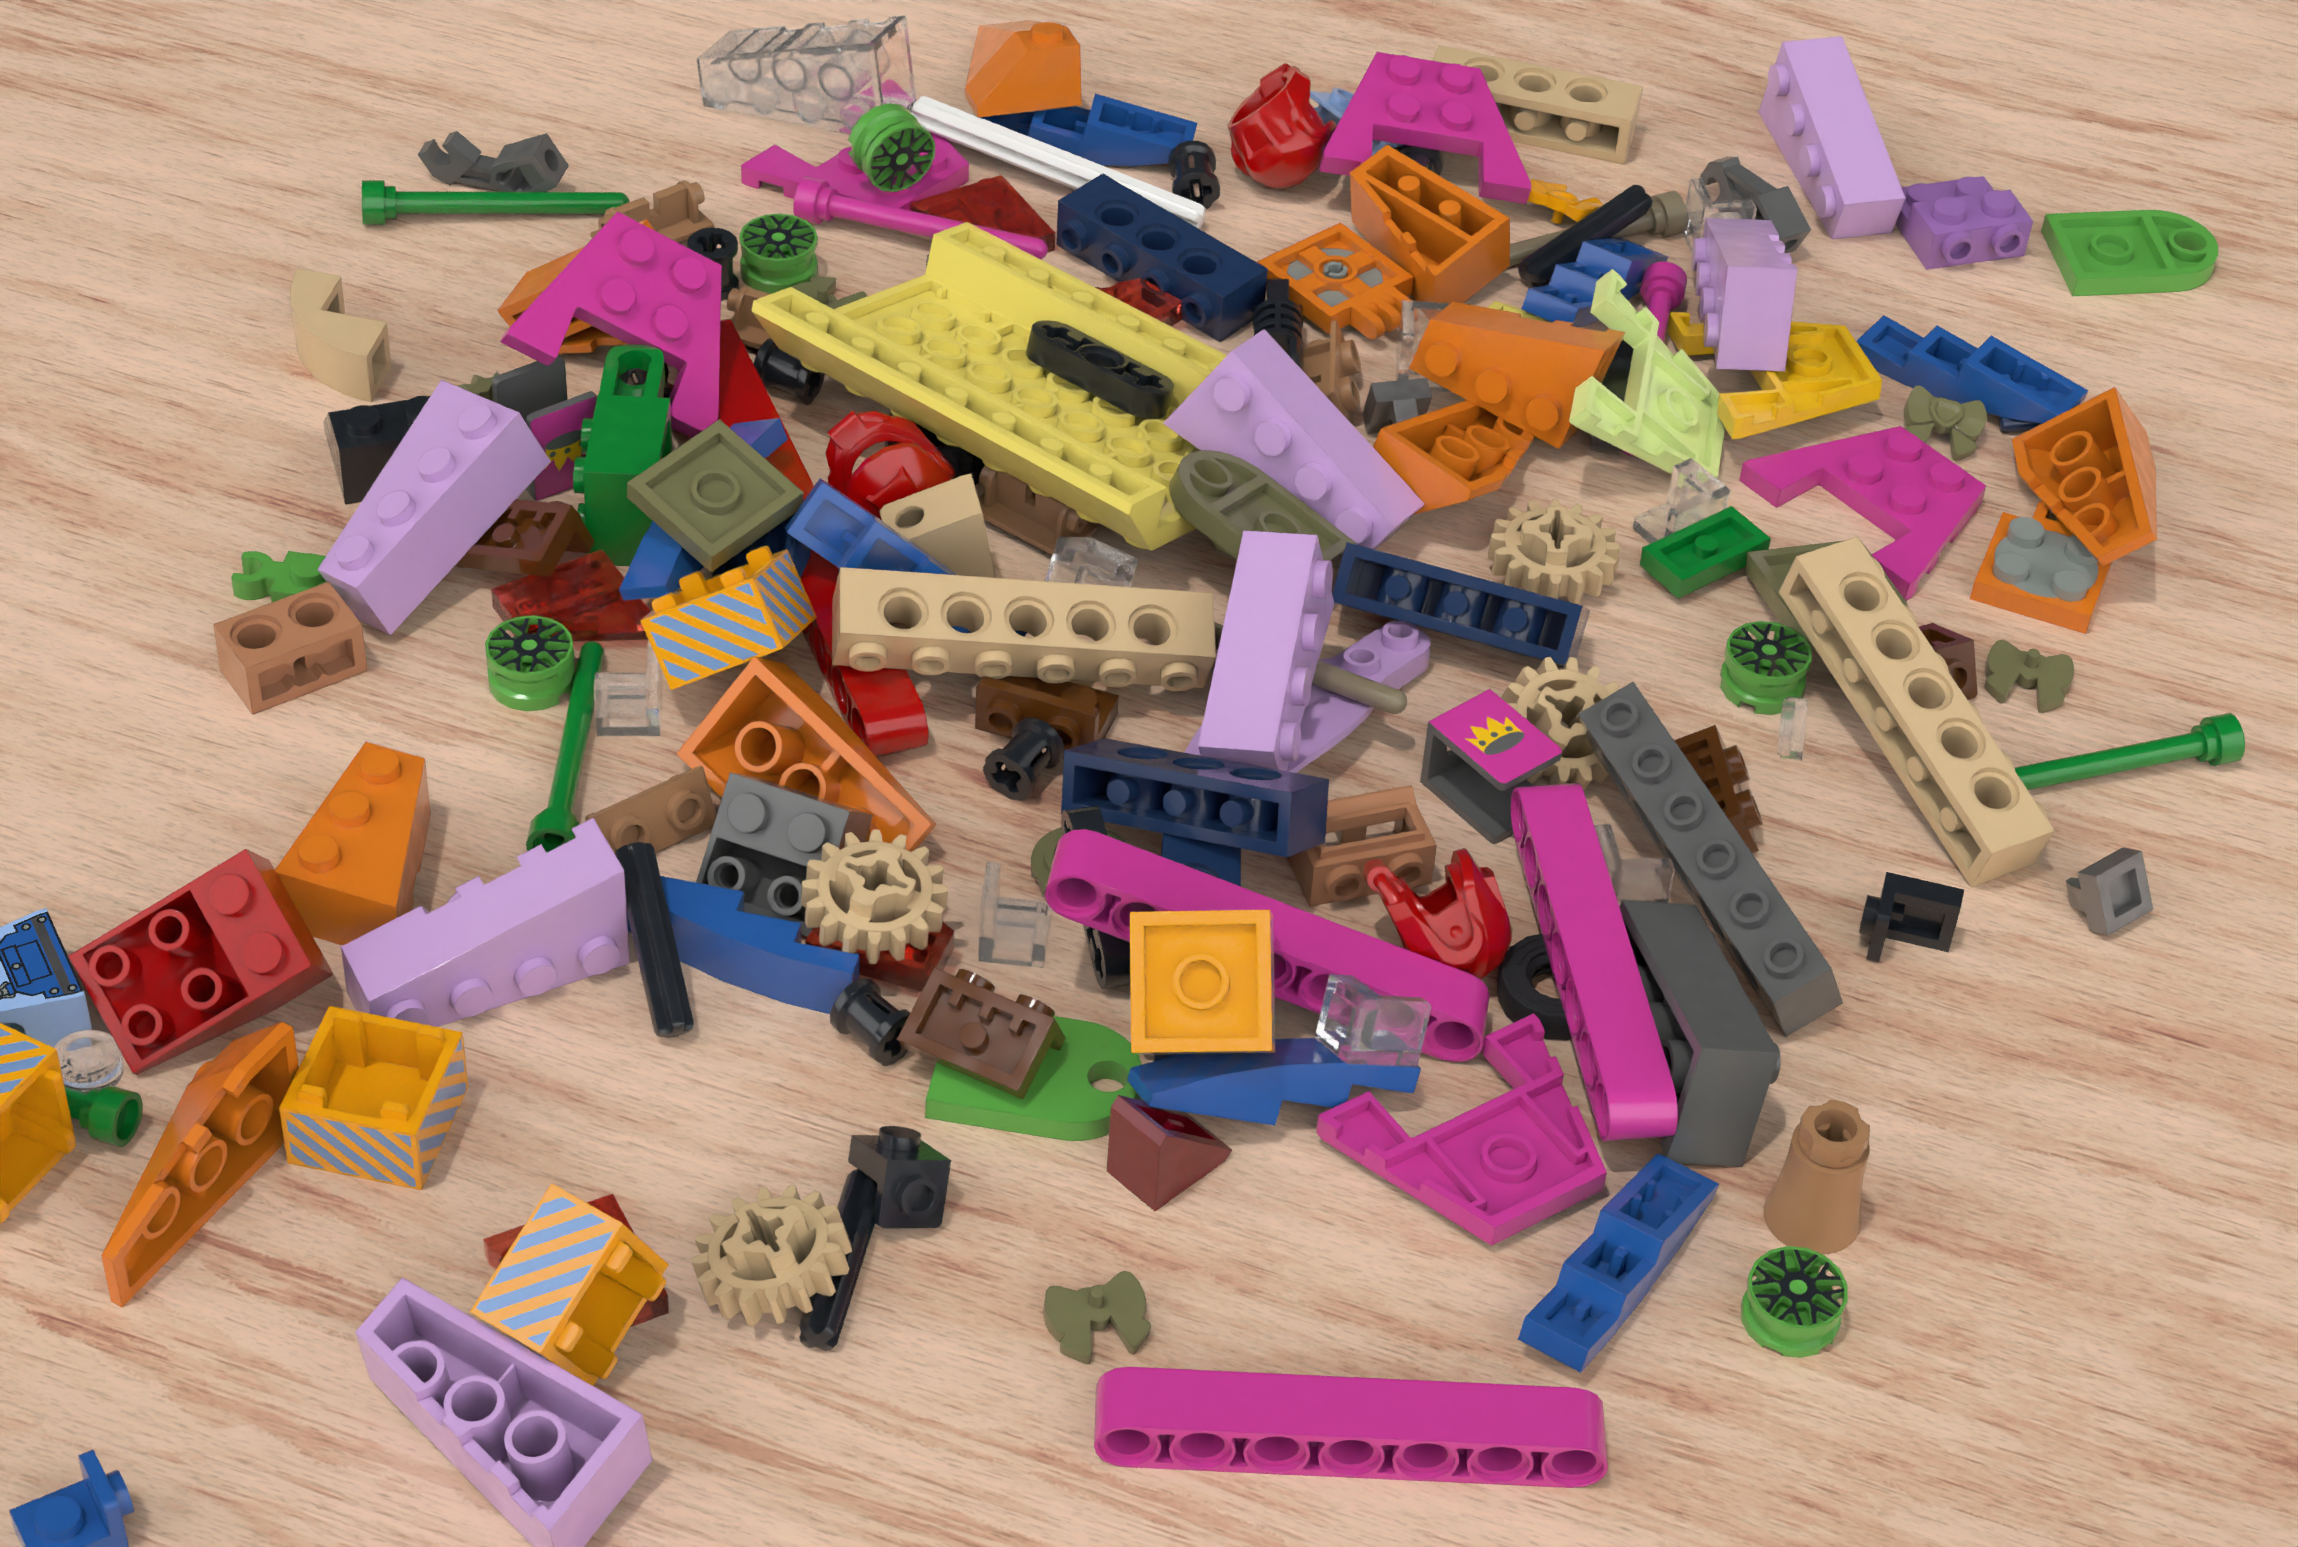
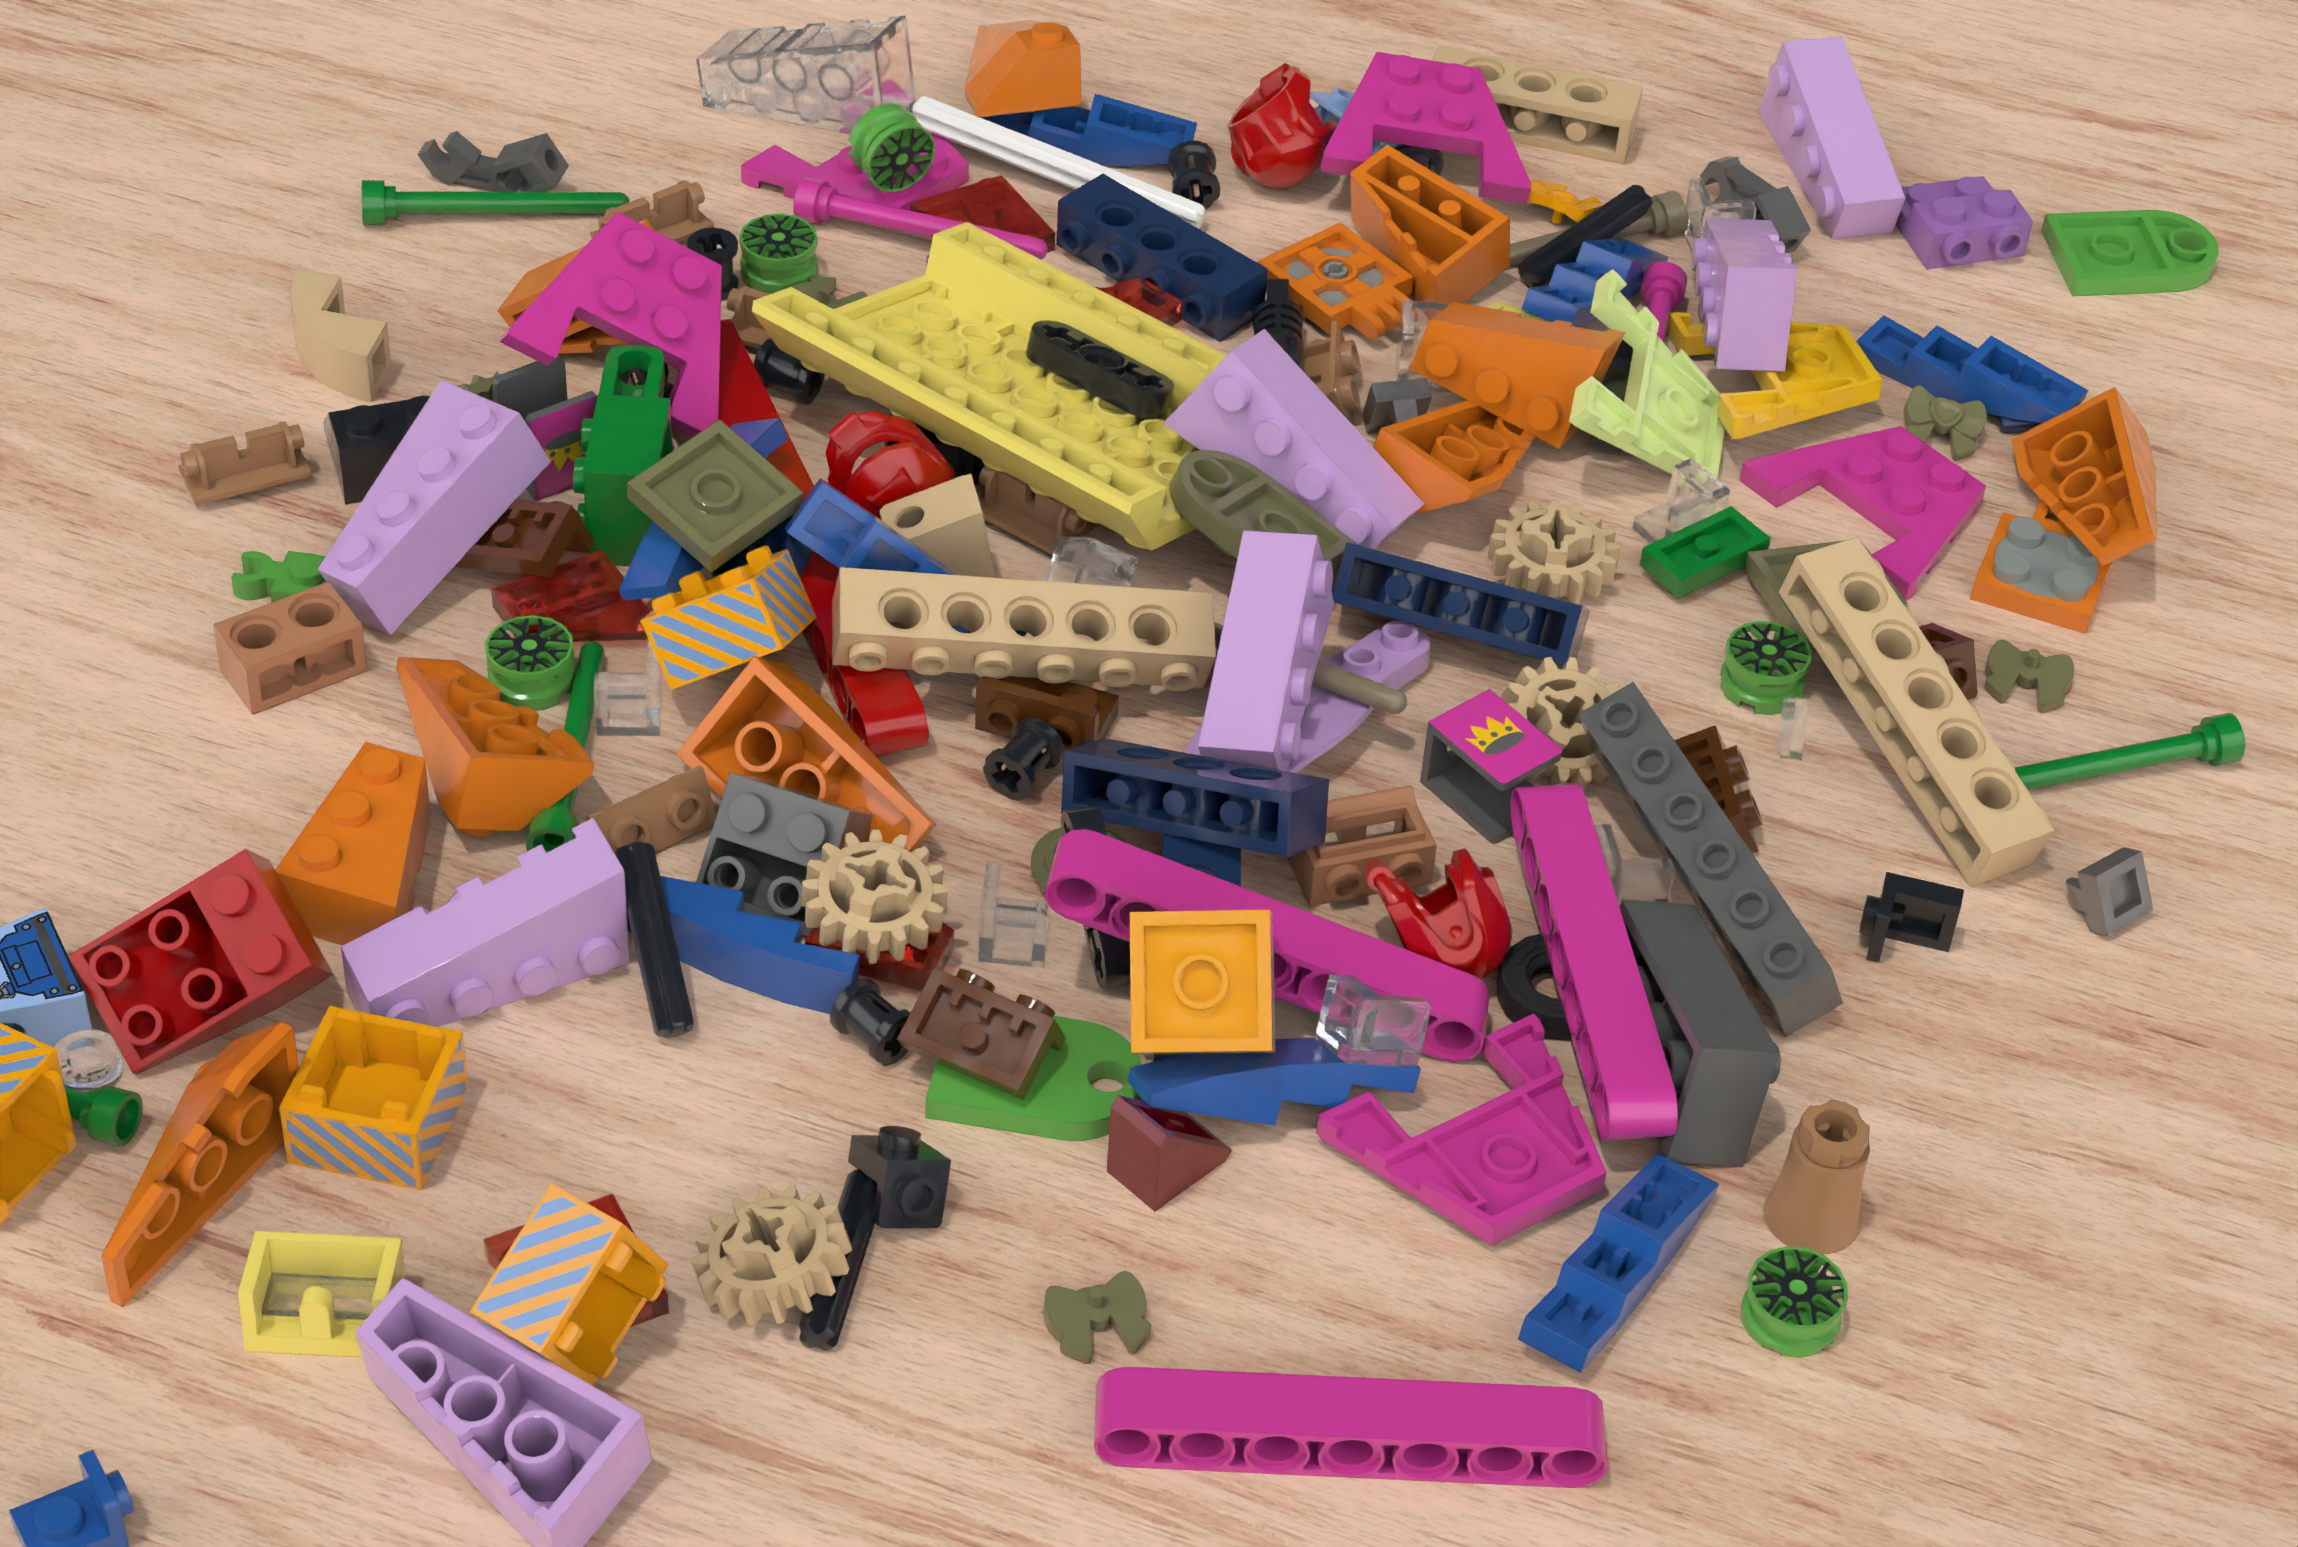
(221, 471): none -> medium nougat hinge
(314, 1290): none -> light yellow window
(483, 754): none -> orange wedge

